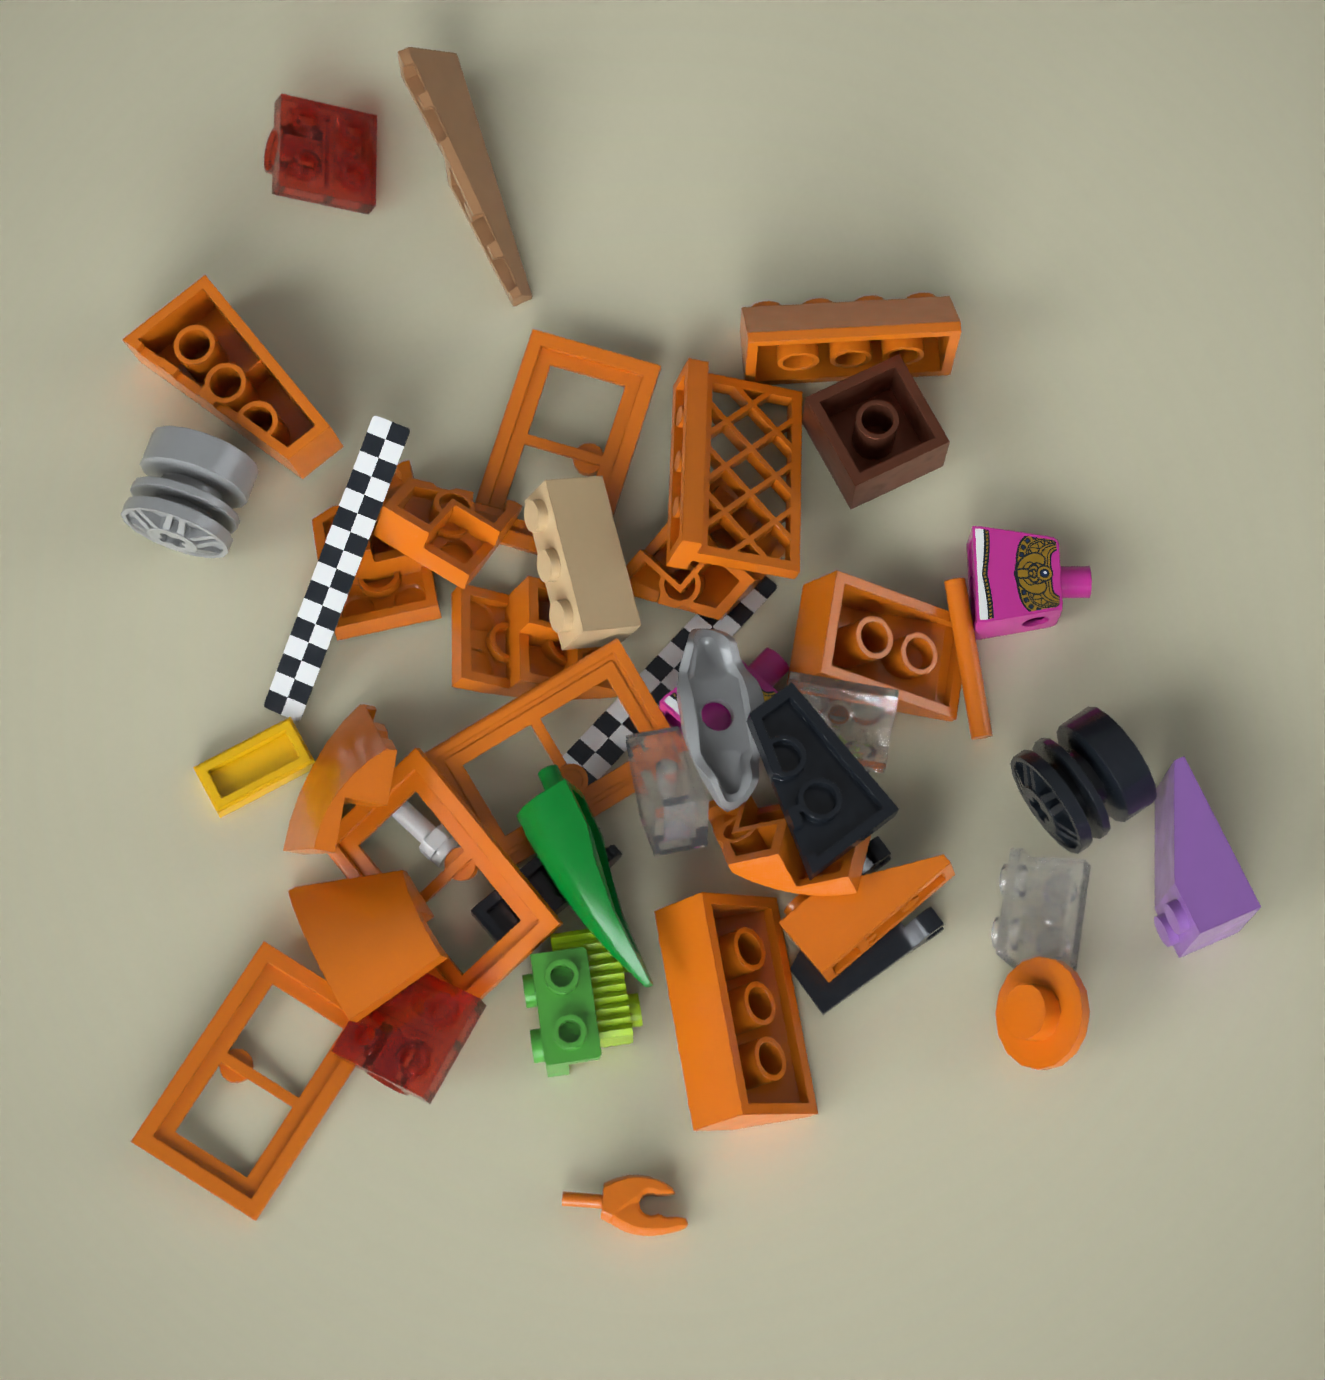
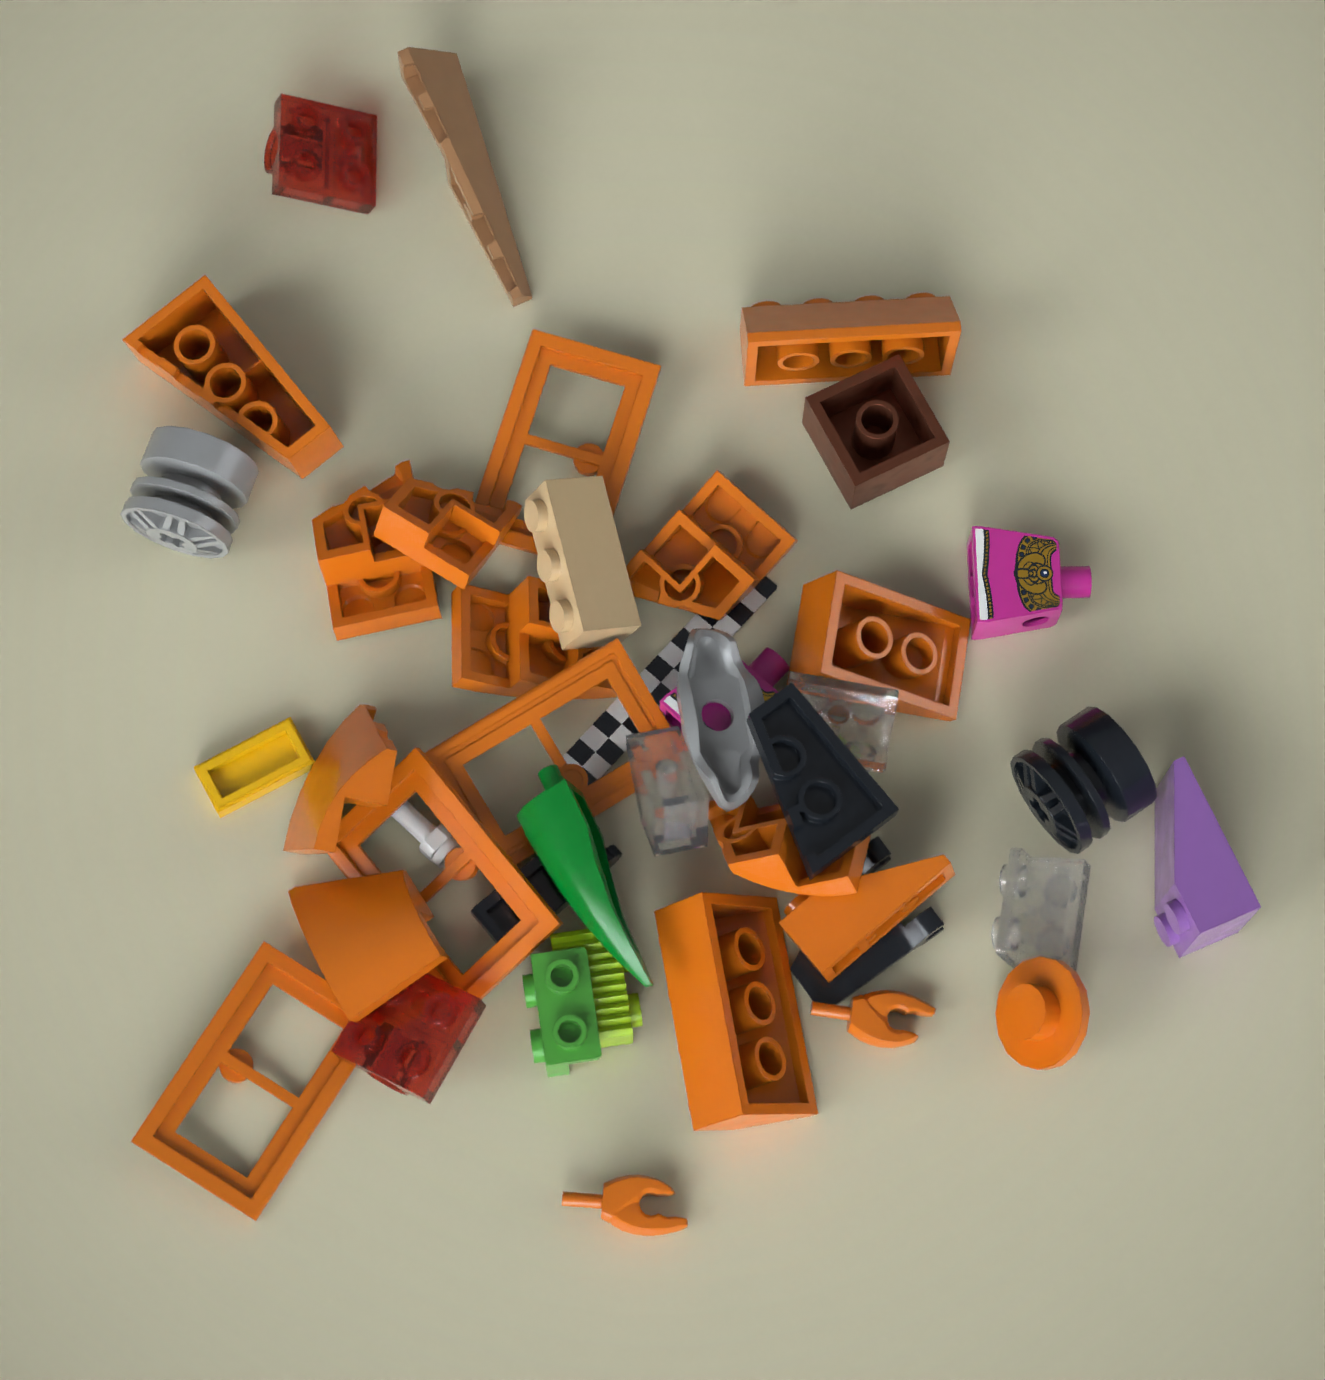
(336, 568): sticker -> none
(691, 476): orange fence -> none
(869, 1014): none -> orange hand
(968, 658): orange bar -> none

